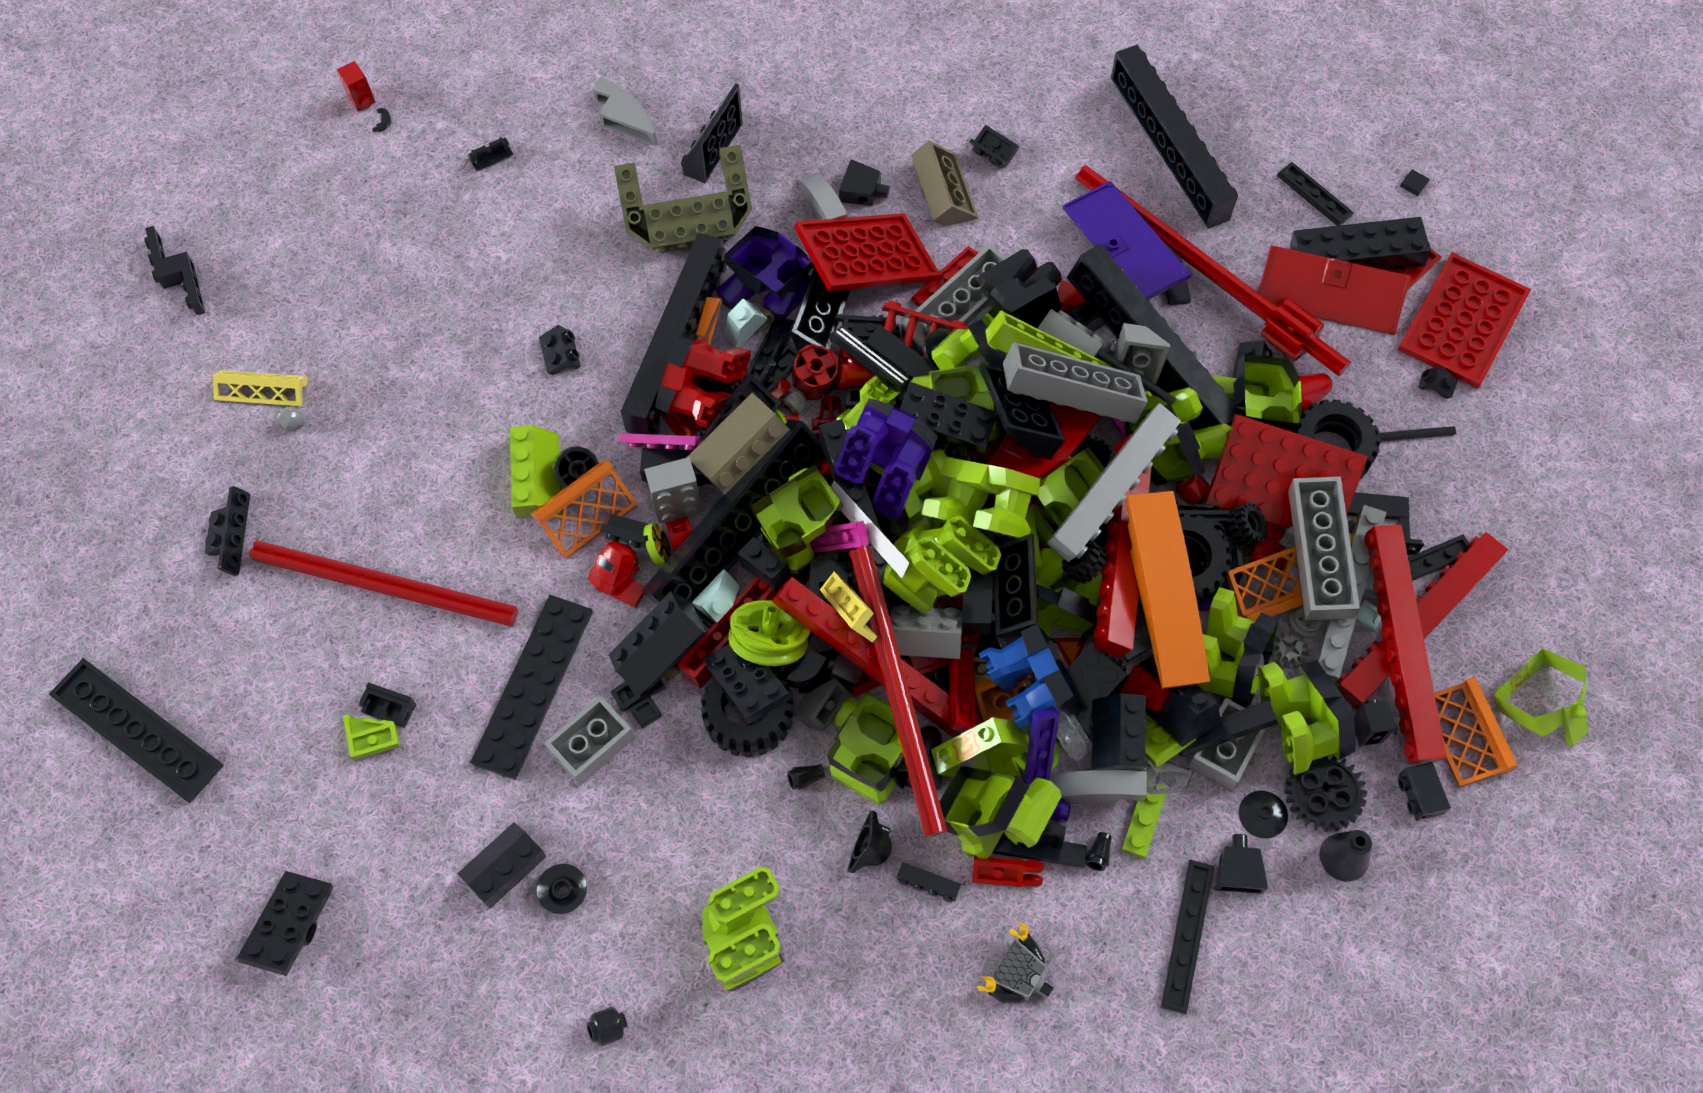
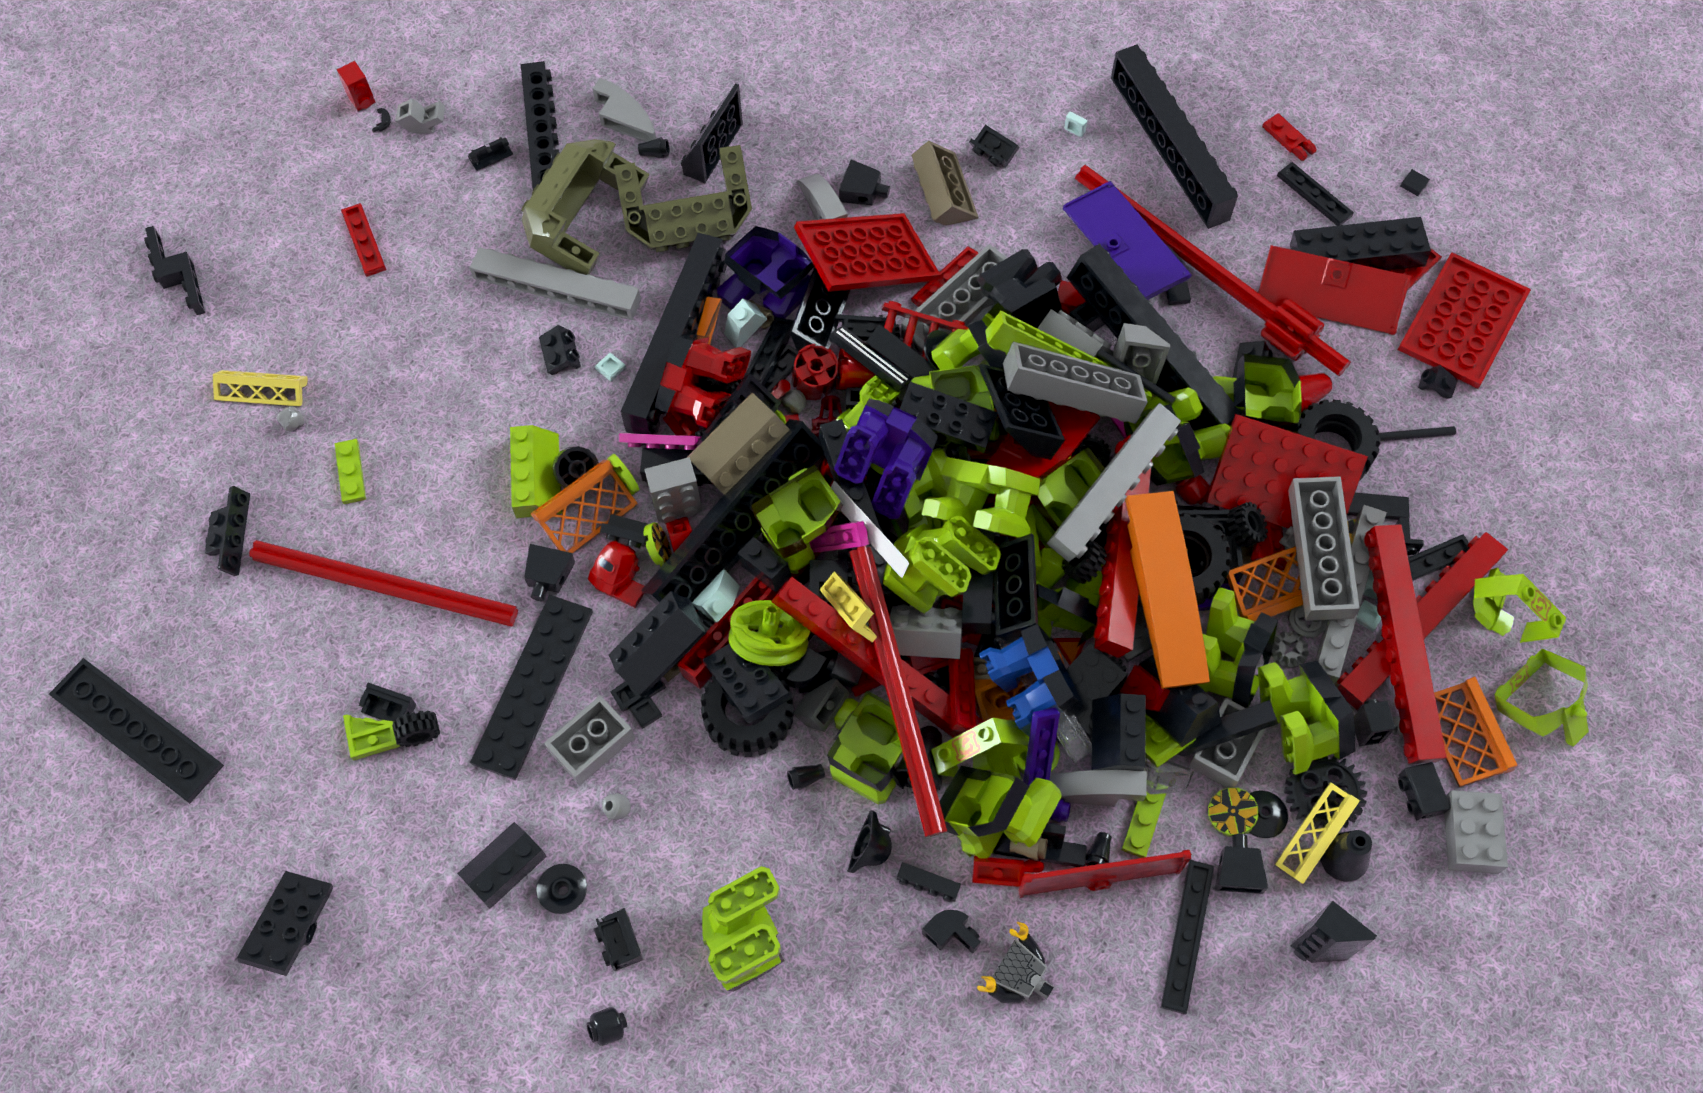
(350, 471): none -> lime plate
(363, 239): none -> red tile
(416, 728): none -> black tyre
(419, 119): none -> light grey brick
(539, 118): none -> black brick
(547, 570): none -> black torso
(555, 283): none -> light grey brick
(562, 196): none -> olive wedge
(610, 367): none -> light aqua tile
(616, 806): none -> light grey piece
(618, 940): none -> black hinge
(624, 474): none -> lime tile
(655, 148): none -> black cone
(948, 925): none -> black brick
(1035, 852): none -> dark tan cone
(1075, 124): none -> light aqua tile
(1103, 875): none -> red door
(1233, 811): none -> tile
(1289, 136): none -> red hinge
(1325, 838): none -> light yellow fence
(1331, 936): none -> black slope
(1475, 832): none -> light grey brick
(1490, 598): none -> lime piece

